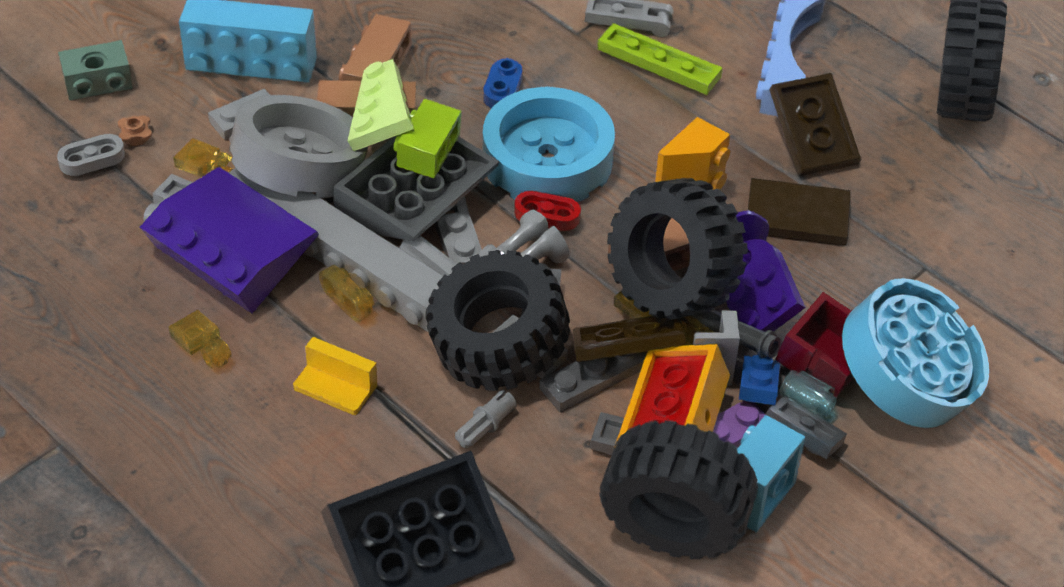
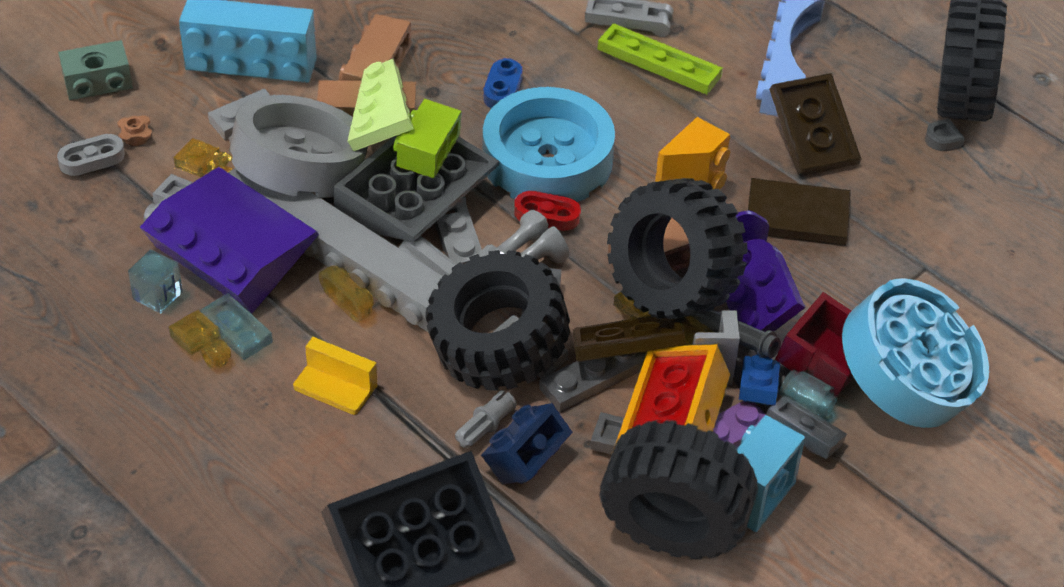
(155, 281): none -> clear light blue brick
(237, 326): none -> clear light blue plate
(526, 443): none -> dark blue brick
(943, 136): none -> dark grey tile

